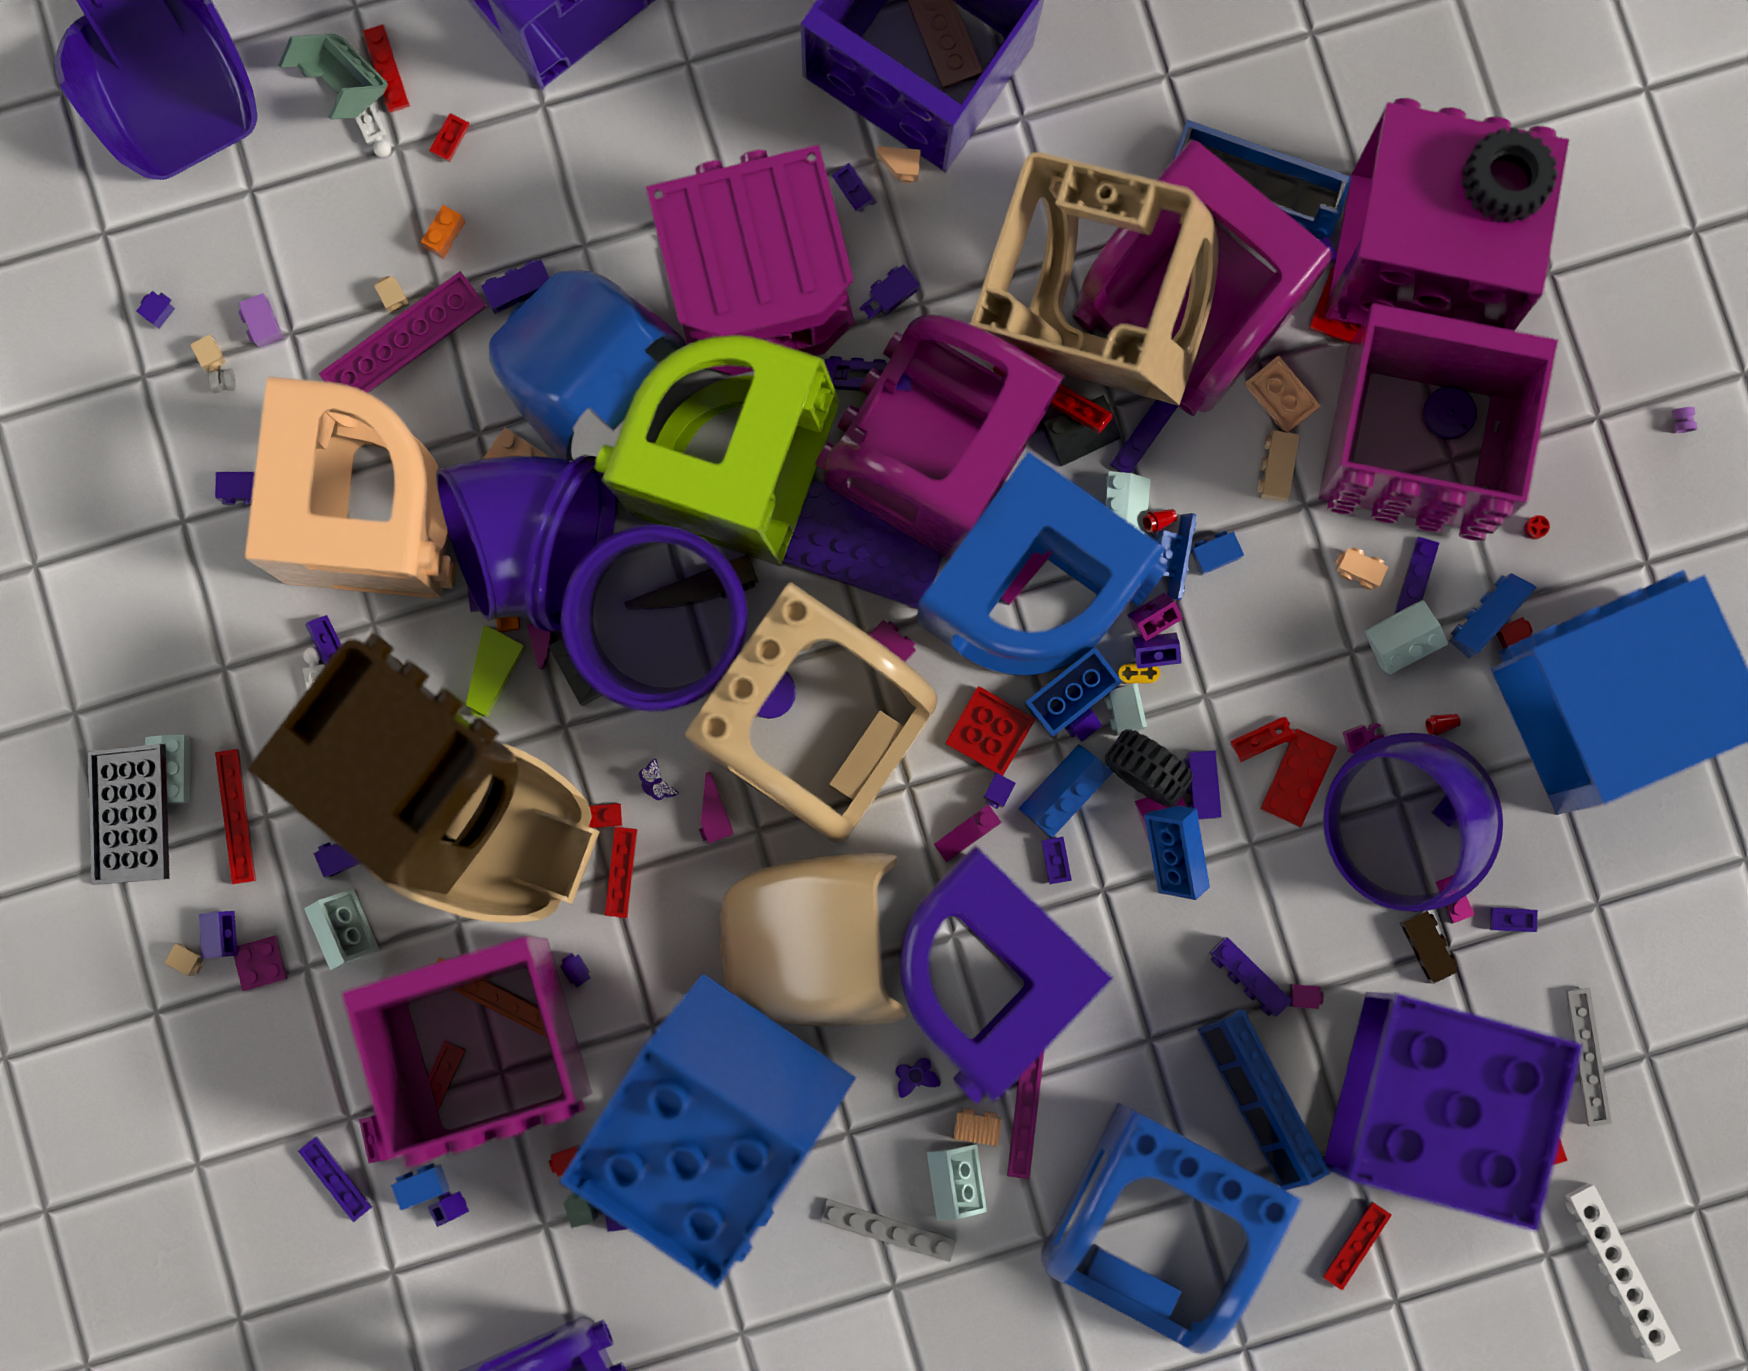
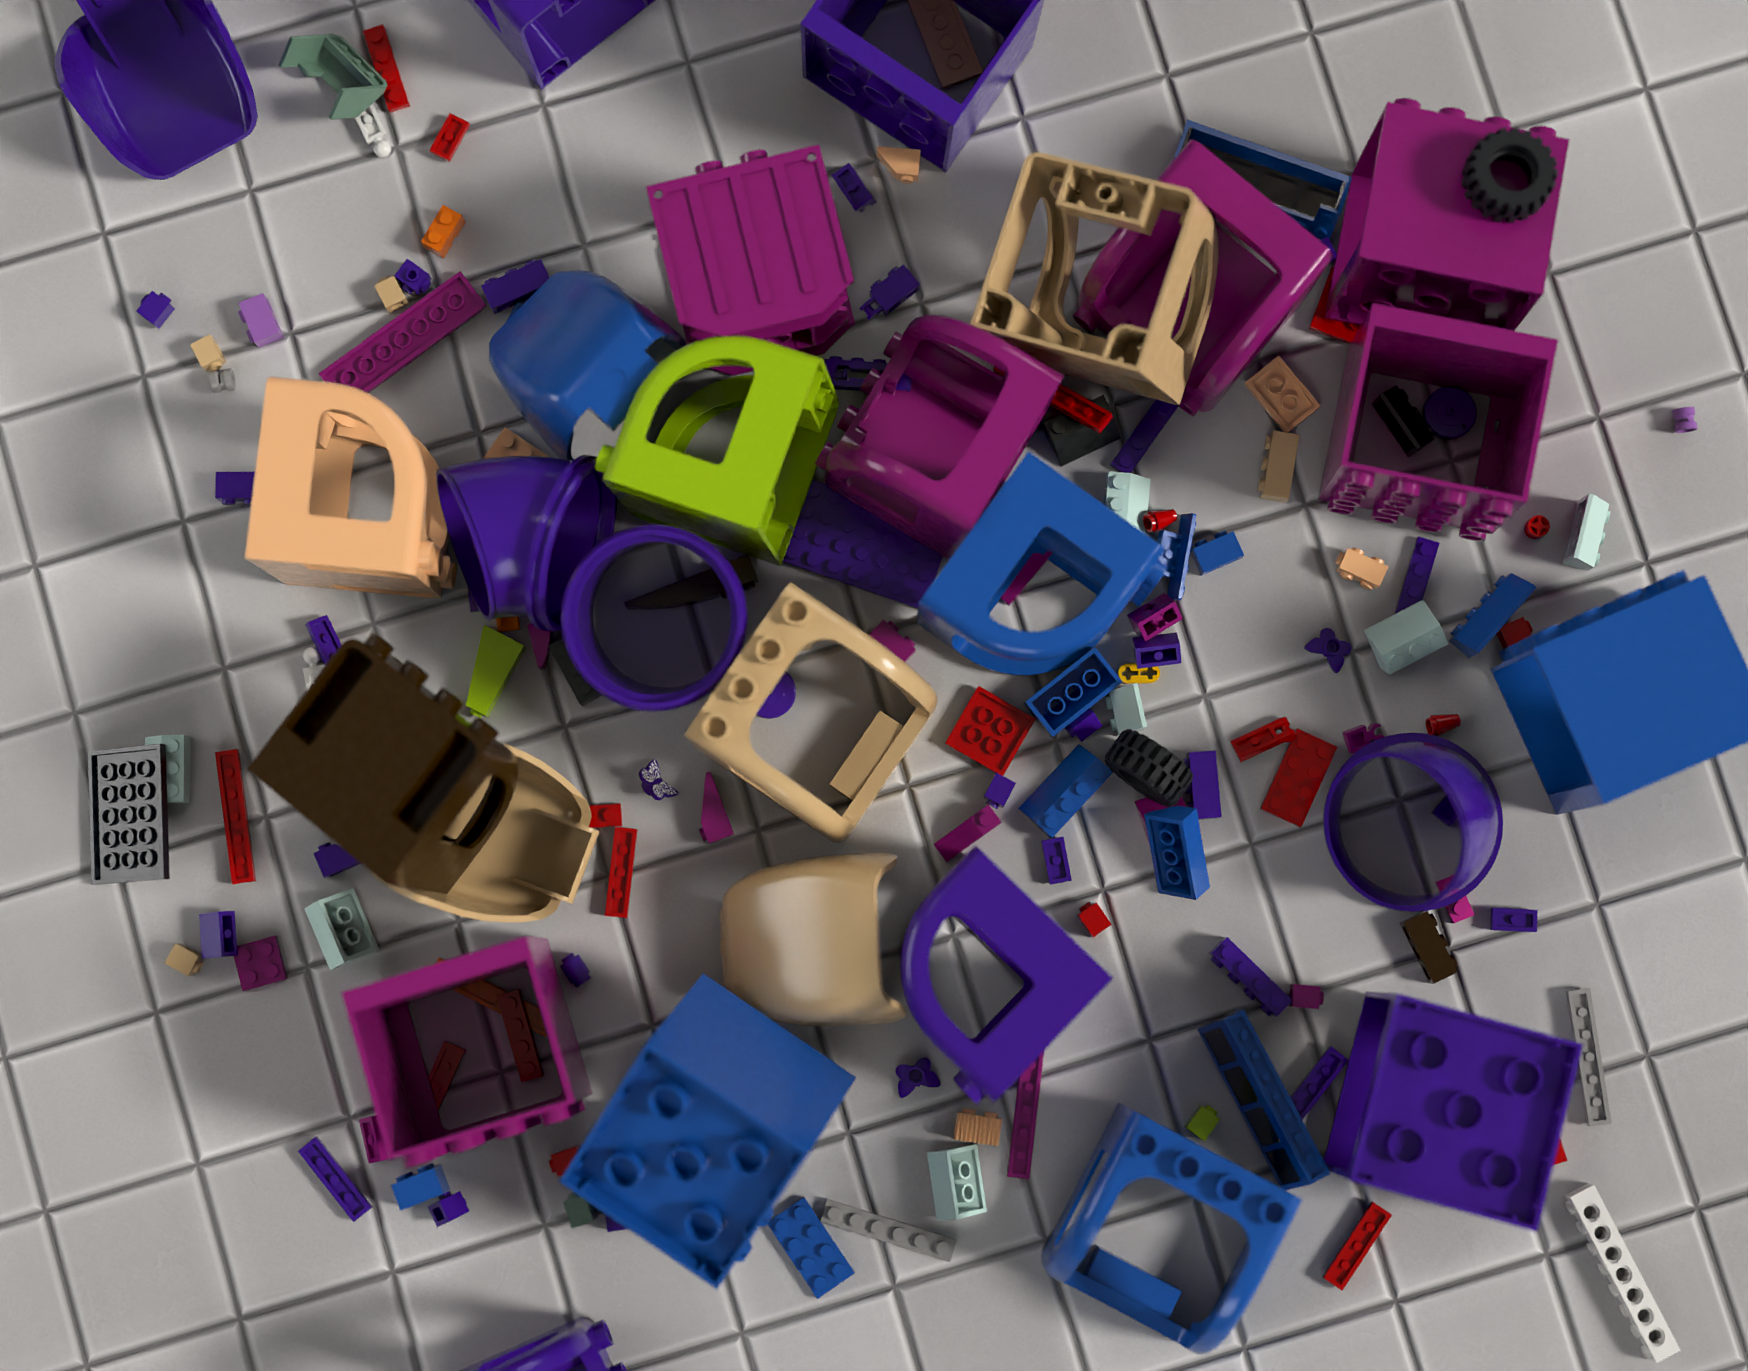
(413, 278): none -> dark purple brick
(520, 1035): none -> red plate
(810, 1247): none -> blue plate
(1093, 918): none -> red brick
(1202, 1121): none -> lime brick
(1318, 1080): none -> dark purple plate
(1330, 648): none -> dark purple animal
(1403, 420): none -> pearl dark grey slope
(1587, 533): none -> light aqua slope

